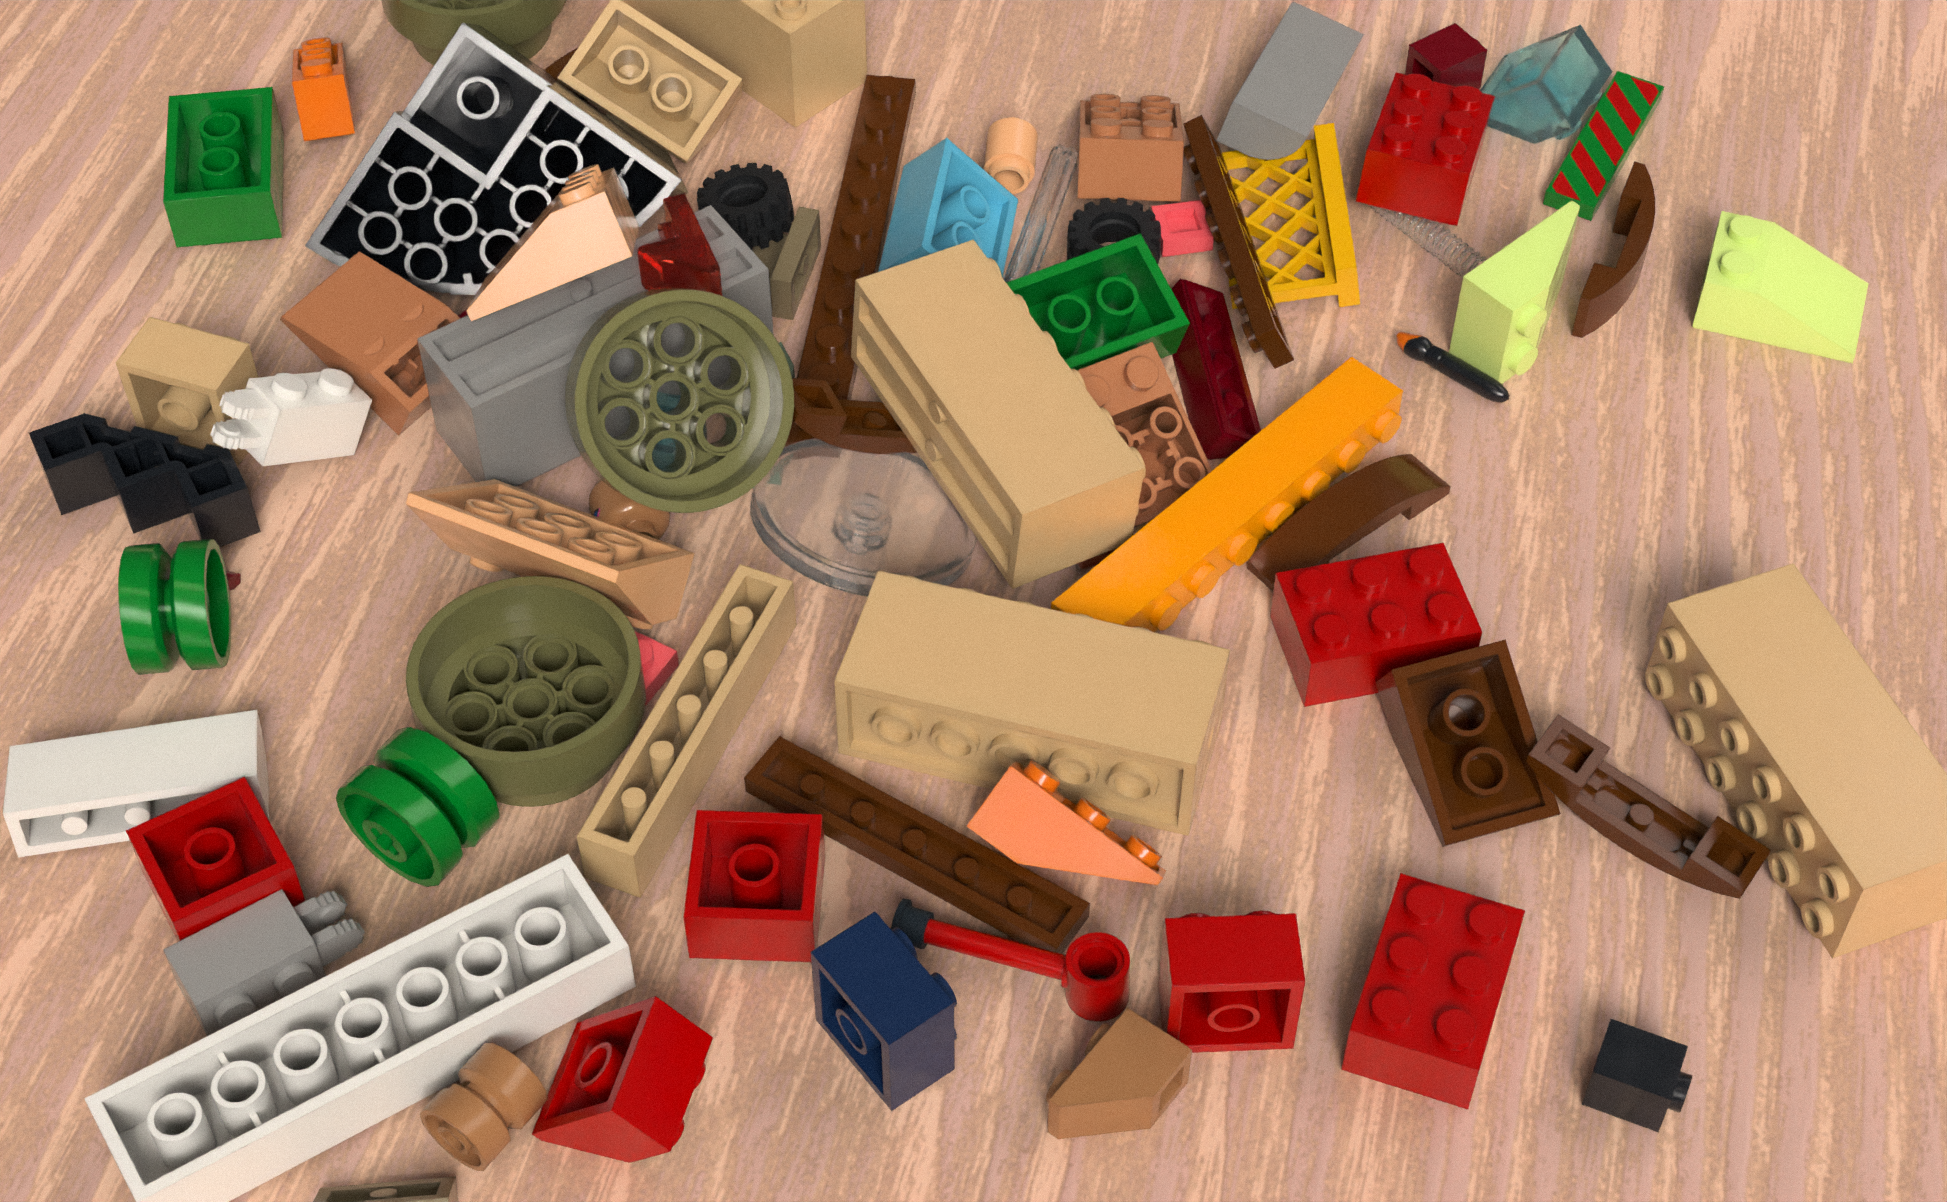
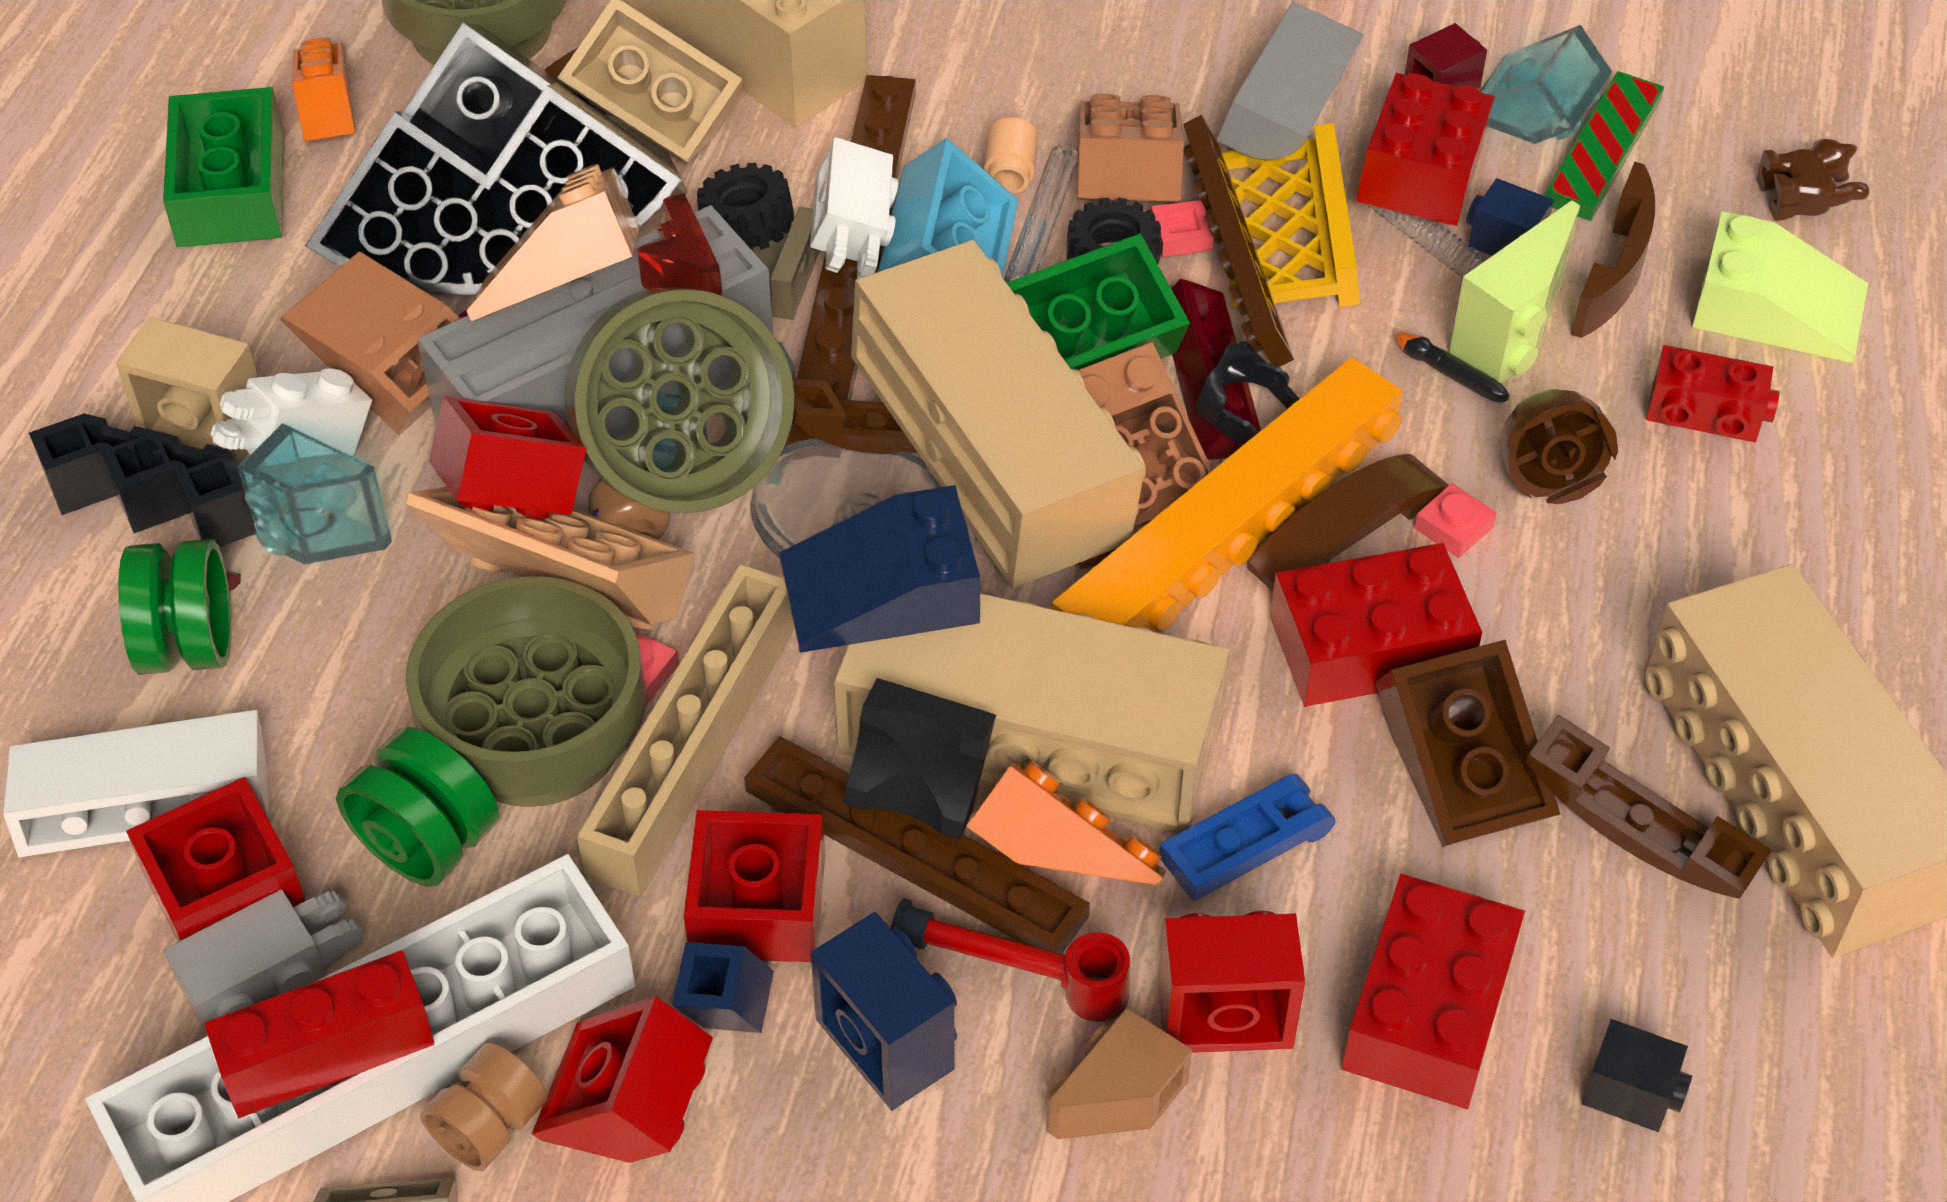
(313, 499): none -> clear light blue slope
(319, 1034): none -> red brick
(507, 457): none -> red brick
(723, 987): none -> dark blue brick
(853, 205): none -> white hinge
(884, 573): none -> dark blue slope
(919, 756): none -> black brick
(1238, 365): none -> black helmet
(1245, 836): none -> blue plate
(1455, 520): none -> coral plate
(1504, 215): none -> dark blue brick
(1557, 445): none -> reddish brown cylinder
(1712, 394): none -> red brick
(1808, 179): none -> reddish brown animal

